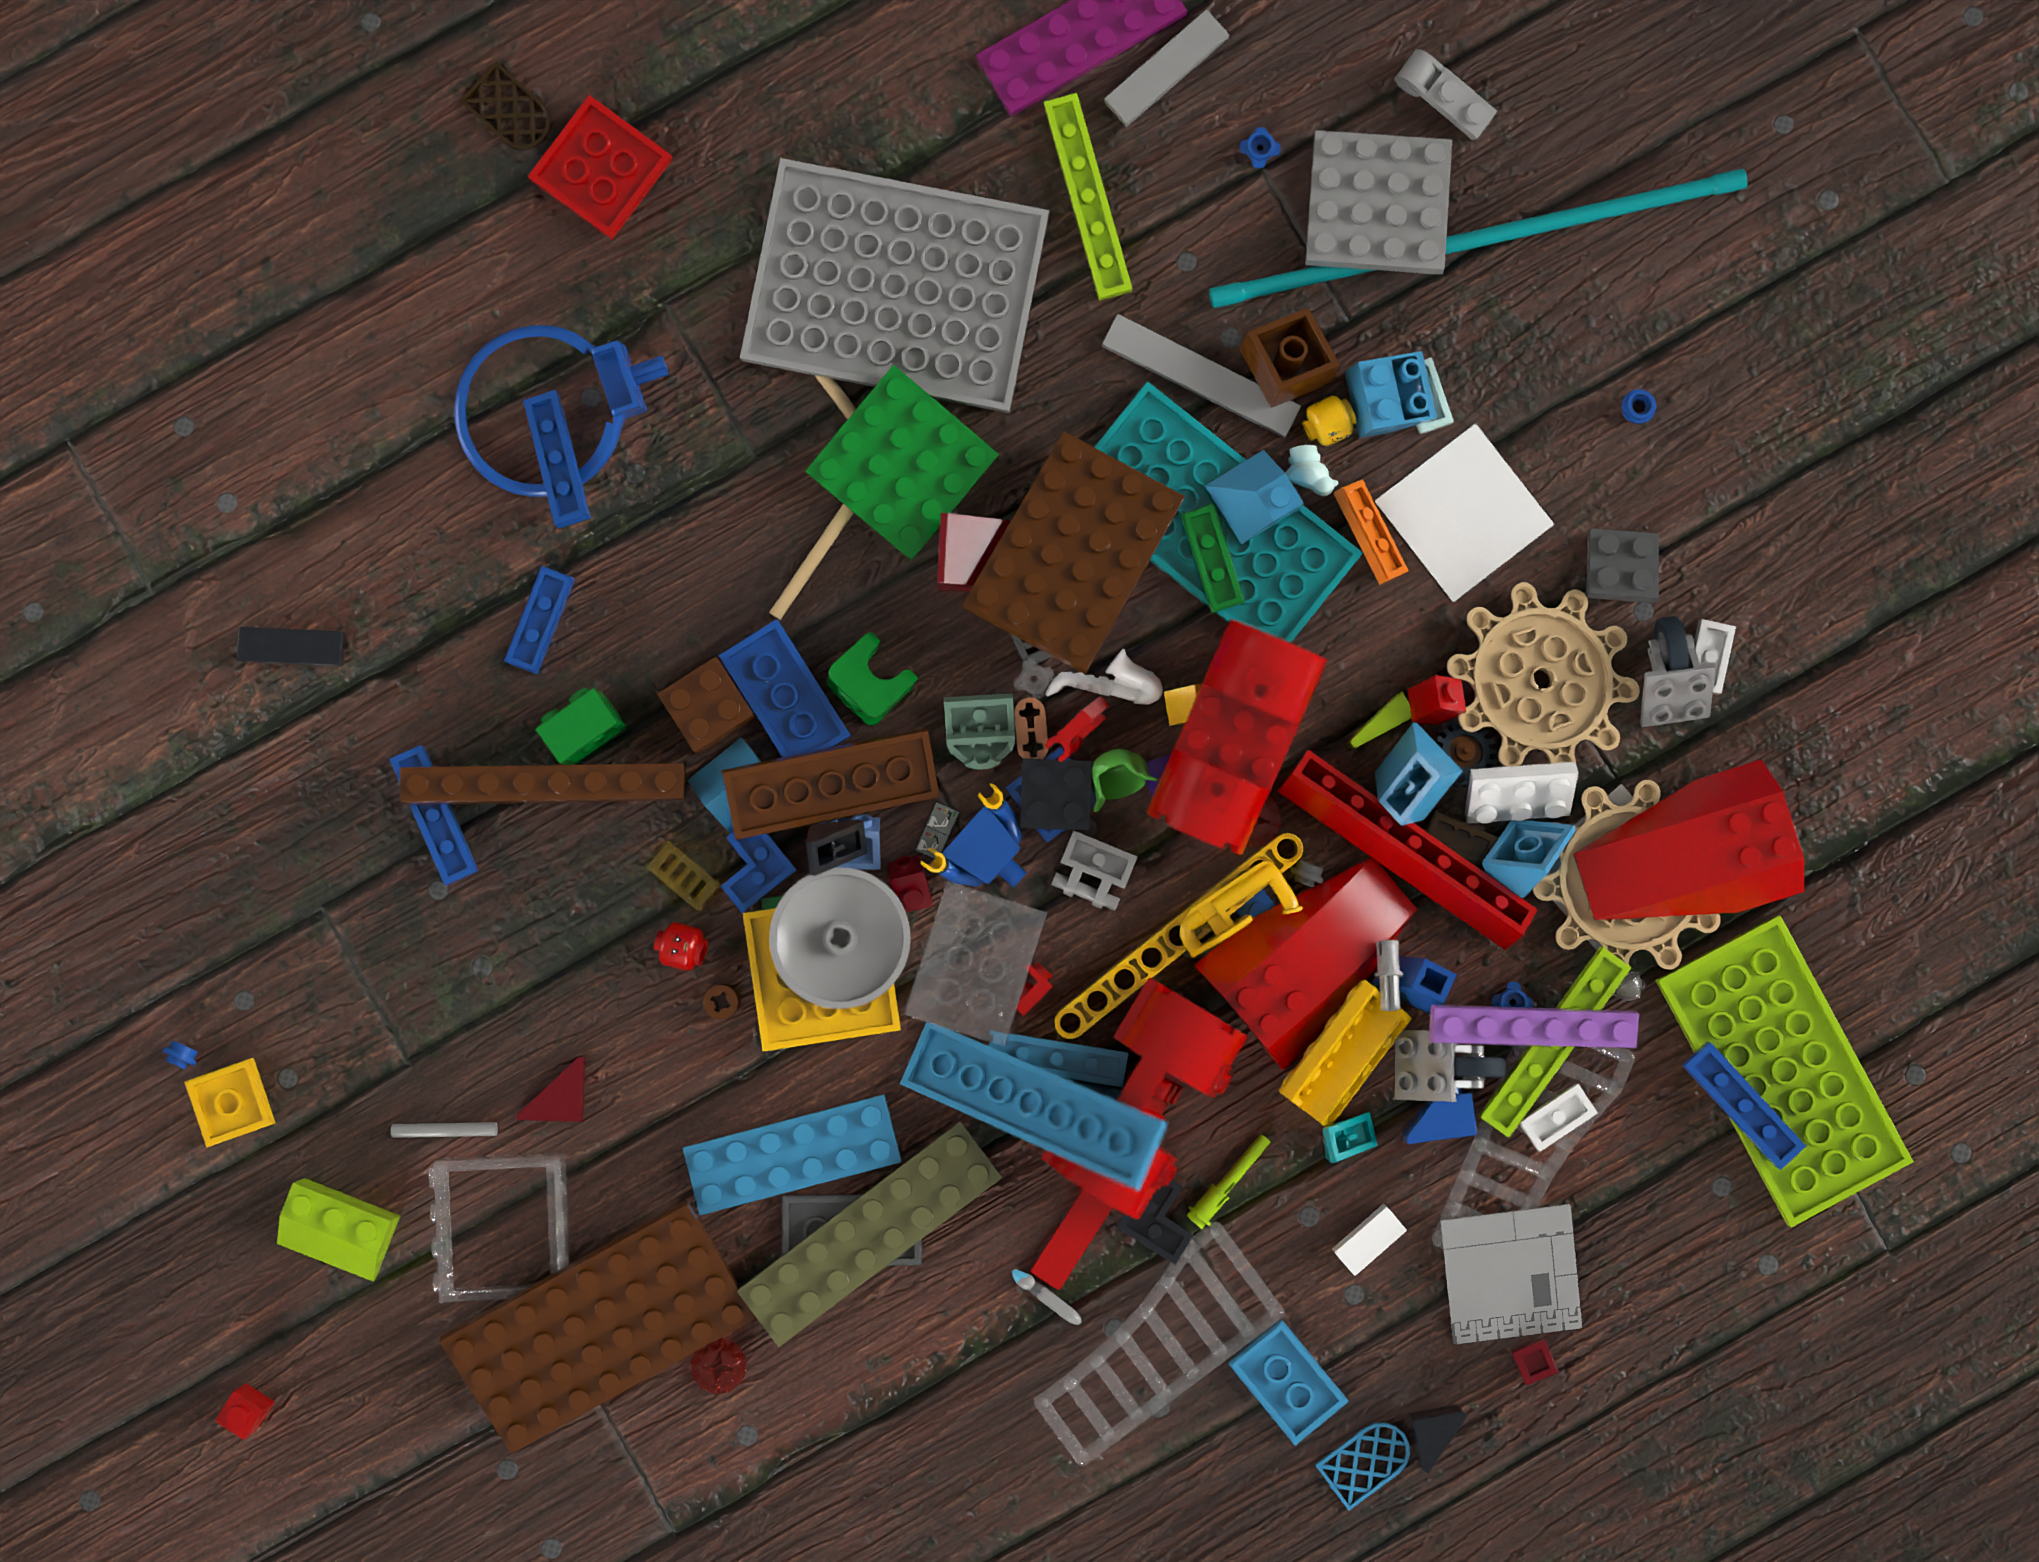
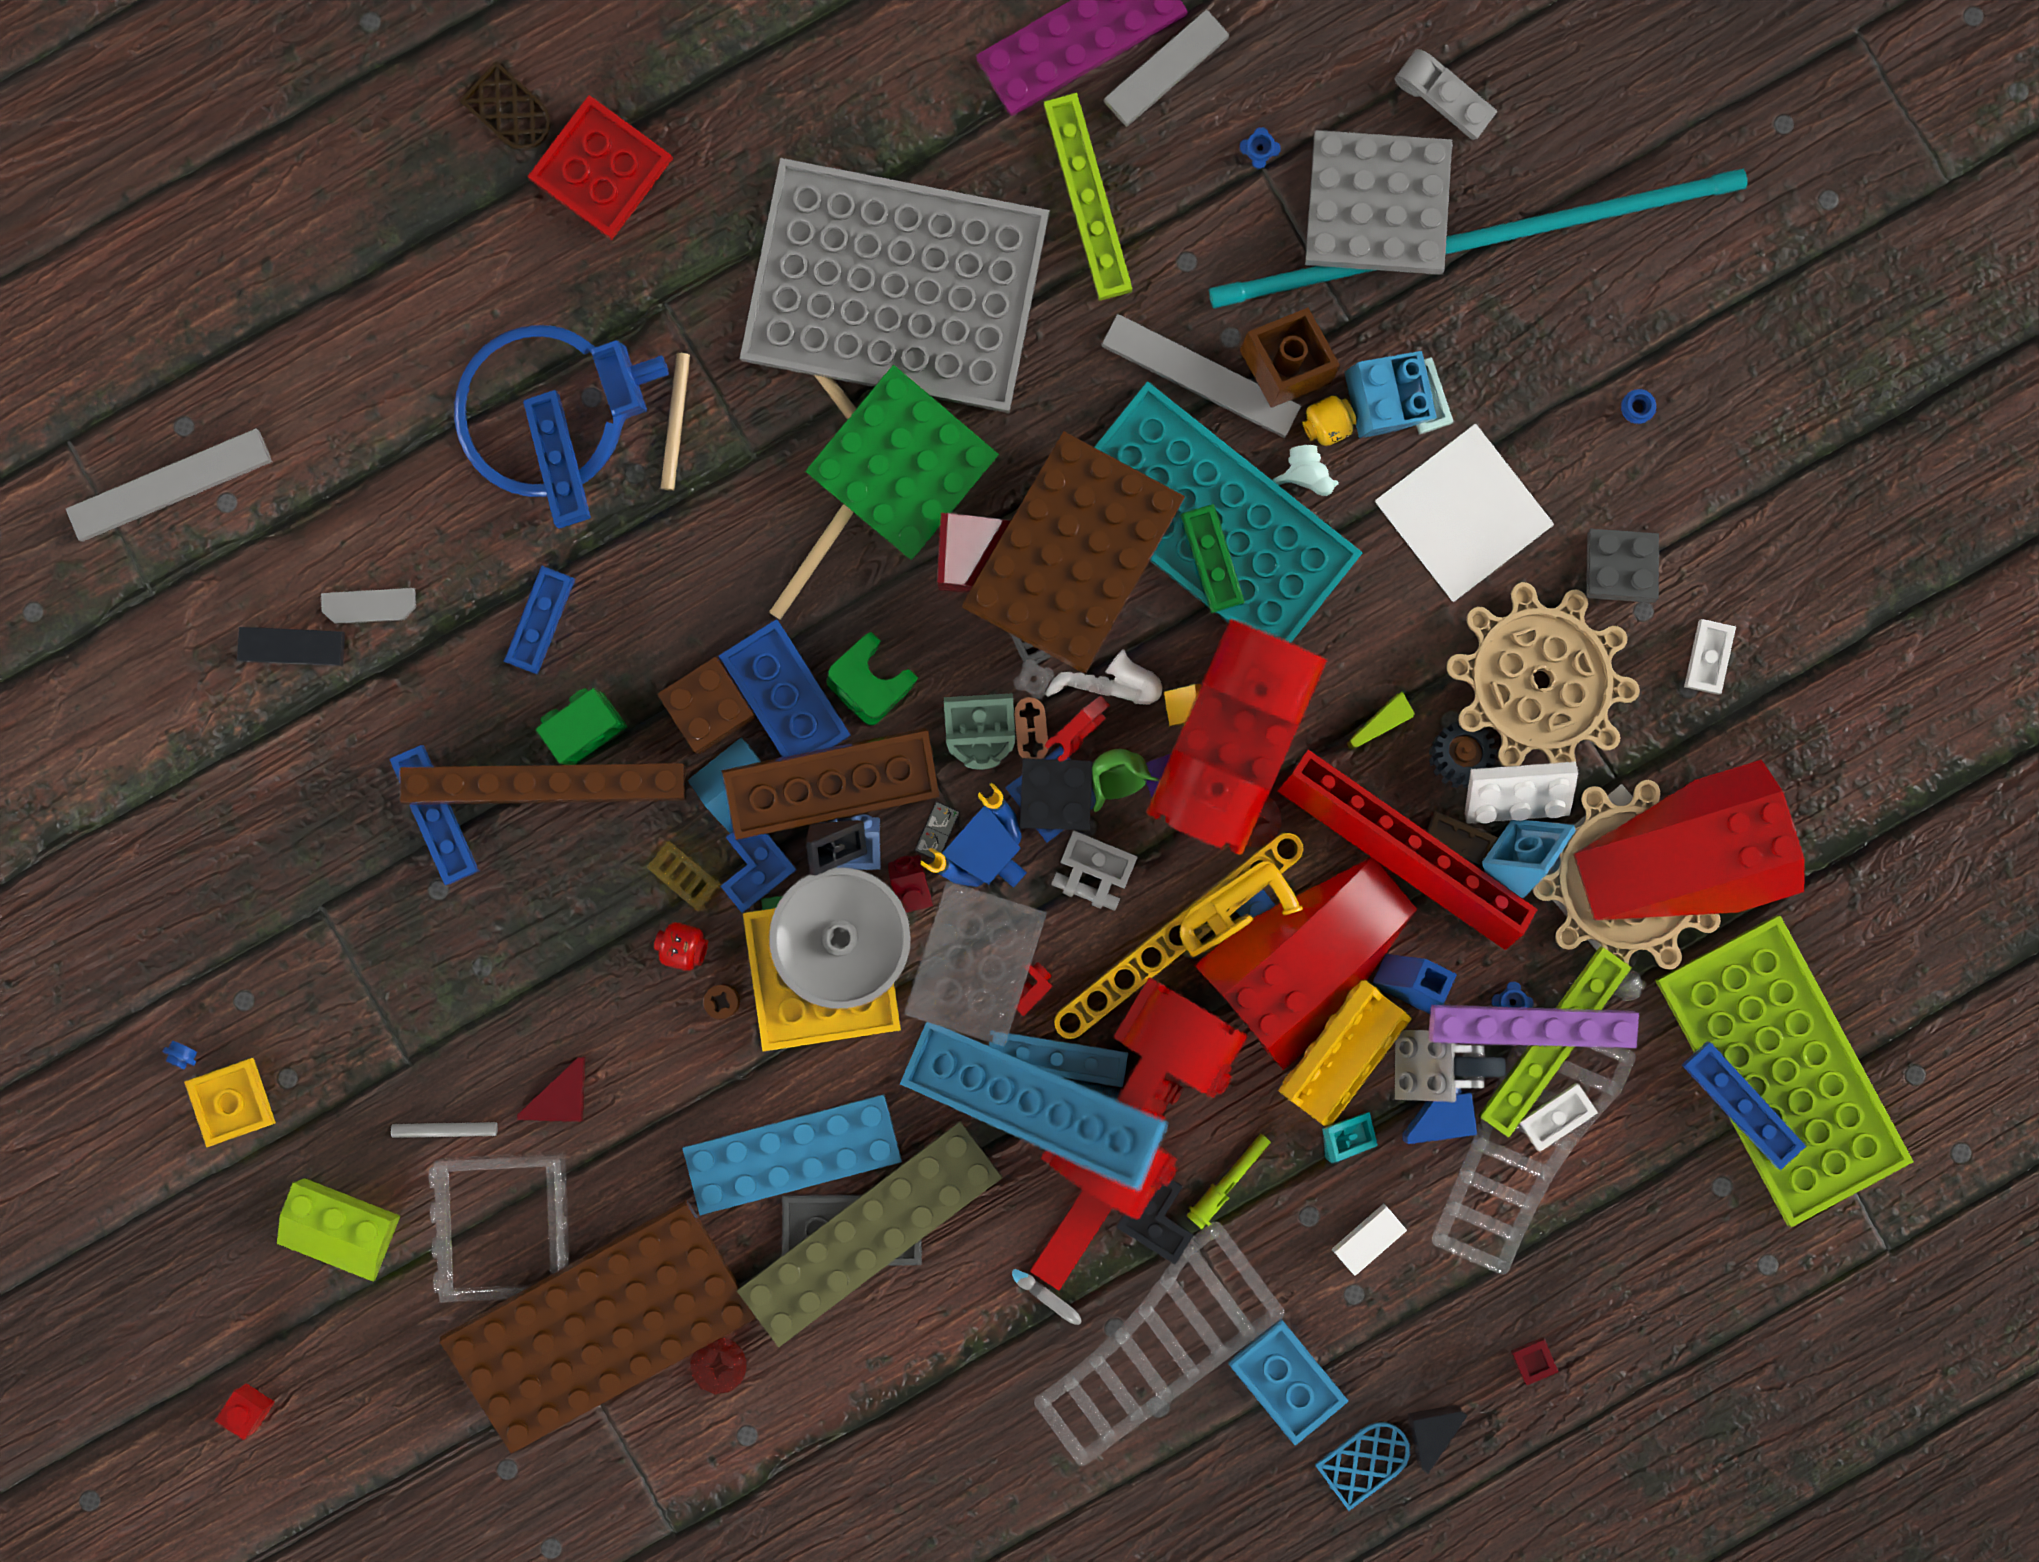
(168, 485): none -> light grey tile
(368, 605): none -> light grey piece
(675, 421): none -> tan piece
(1254, 496): dark azure slope -> none
(1307, 873): dark grey plate -> none
(1370, 531): orange tile -> none
(1389, 974): light grey axle -> none
(1414, 776): dark azure slope -> none
(1436, 700): red brick -> none
(1511, 1274): light grey sticker -> none
(1678, 683): light grey plate -> none

